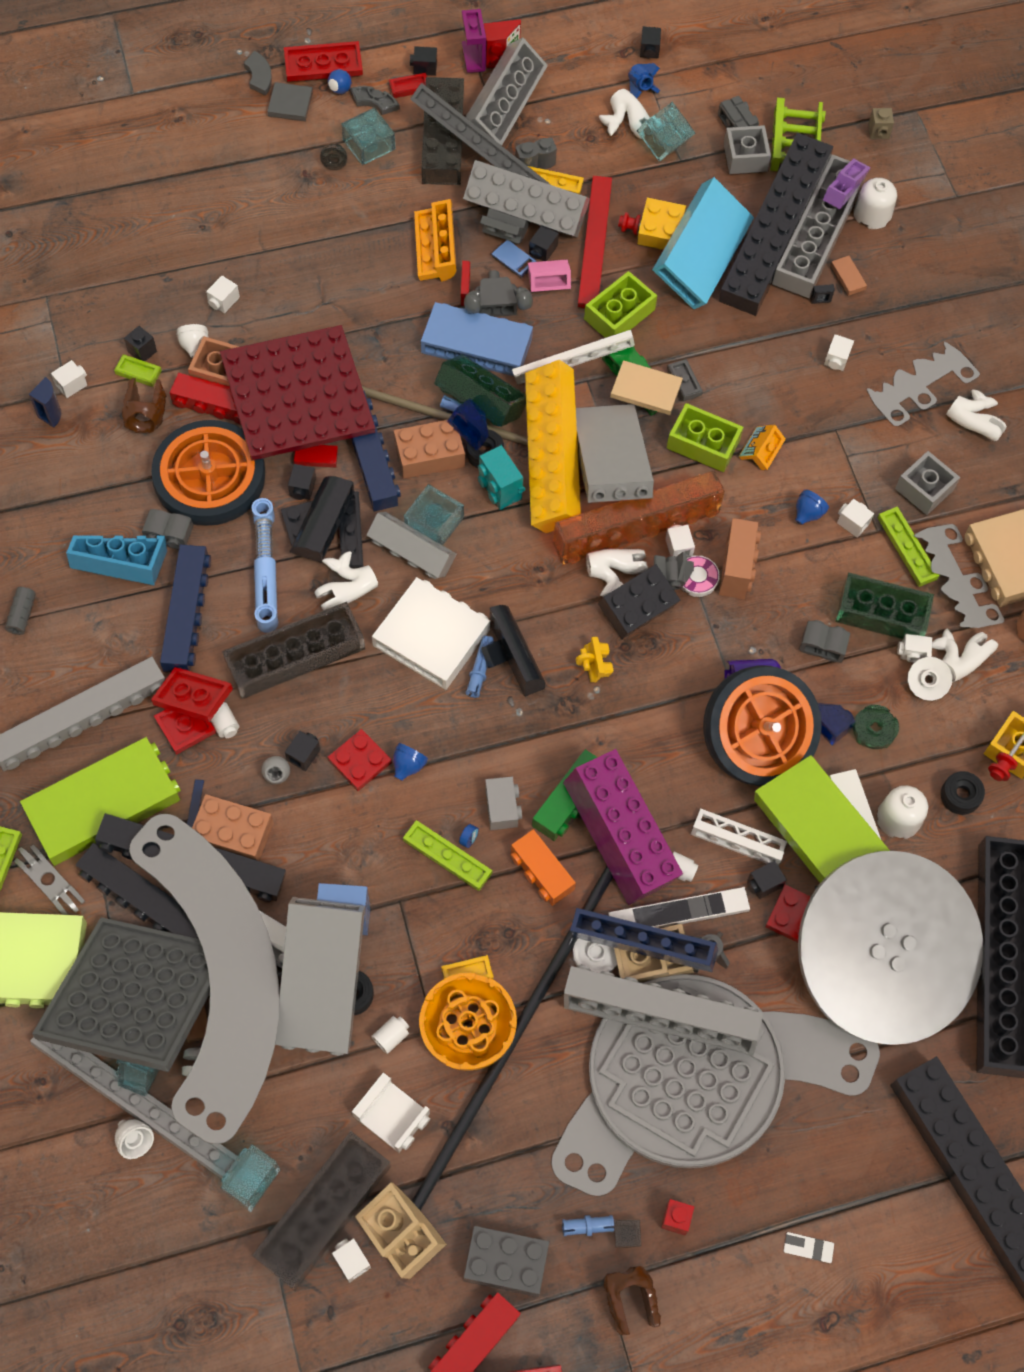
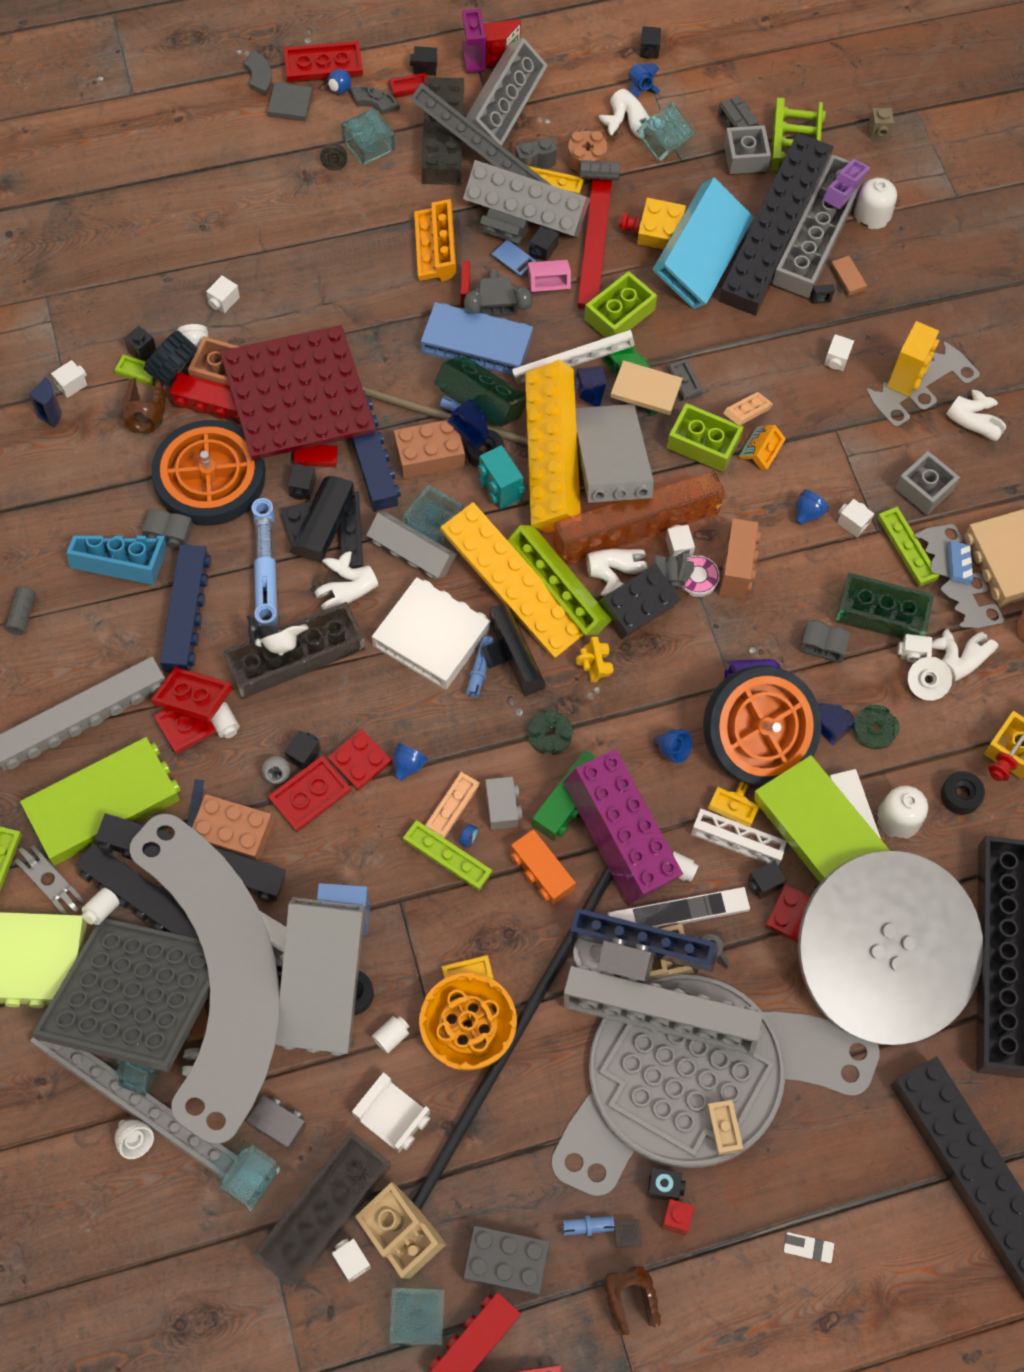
(100, 906): none -> white brick
(170, 358): none -> black wheel
(273, 638): none -> white hair
(276, 1122): none -> flat silver brick
(309, 793): none -> red plate
(417, 1317): none -> clear light blue brick
(452, 805): none -> light nougat tile
(512, 580): none -> yellow plate
(547, 744): none -> clear green plate
(560, 580): none -> lime brick
(586, 146): none -> nougat brick
(590, 384): none -> clear blue slope
(599, 170): none -> dark grey axle
(626, 960): none -> flat silver brick
(665, 1185): none -> black brick
(674, 745): none -> blue helmet
(725, 1127): none -> tan plate
(734, 805): none -> yellow plate
(748, 408): none -> light nougat tile
(914, 359): none -> yellow brick
(960, 562): none -> medium blue tile

